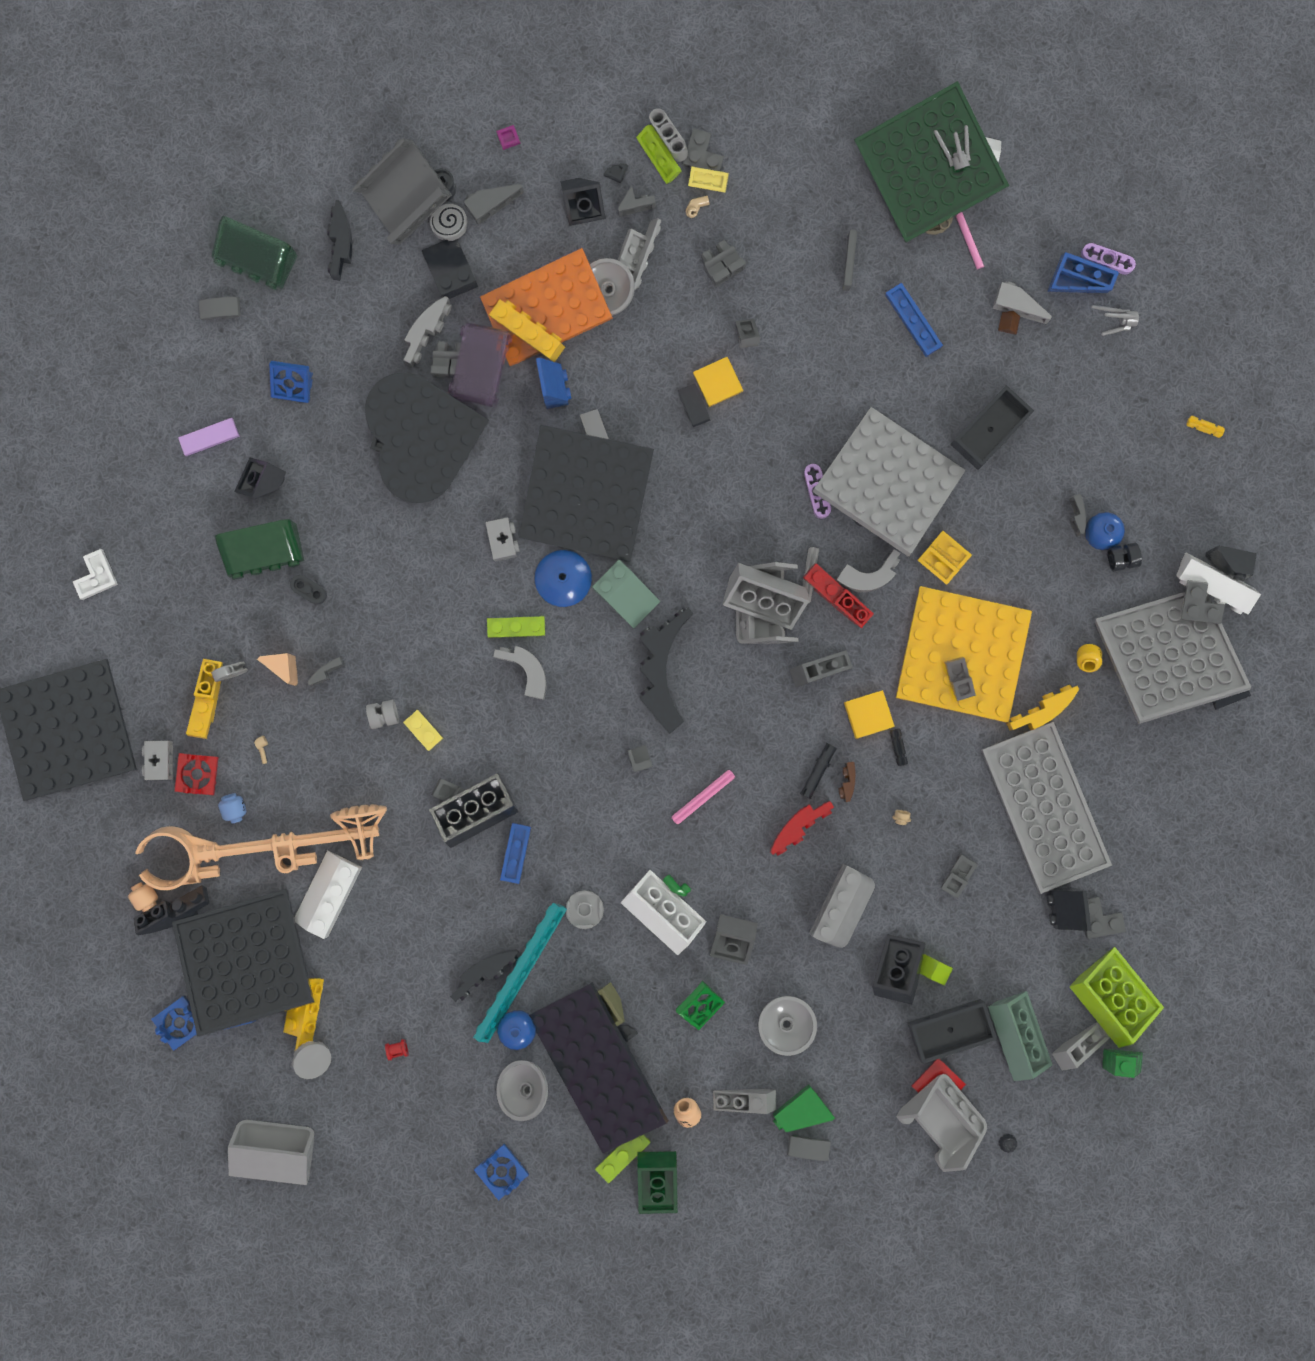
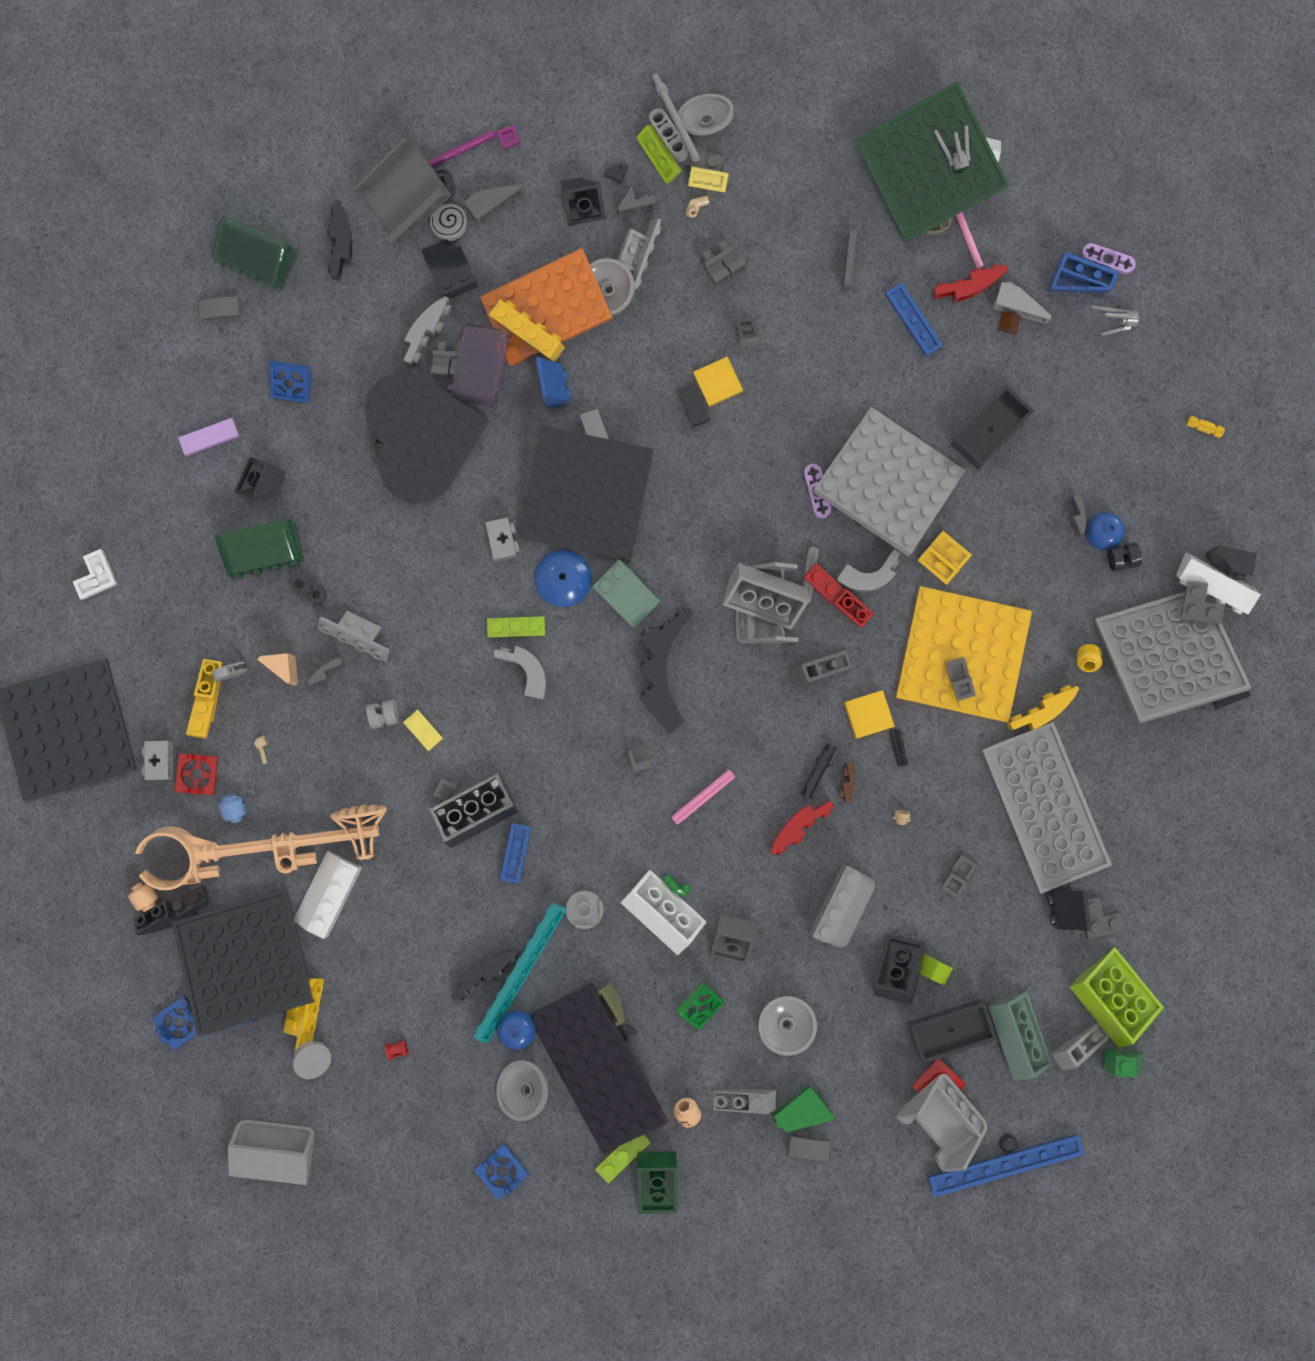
(357, 633): none -> light grey bracket
(462, 148): none -> magenta bar
(662, 91): none -> light grey bar
(706, 114): none -> light grey dish
(978, 282): none -> red slope
(1007, 1165): none -> blue plate

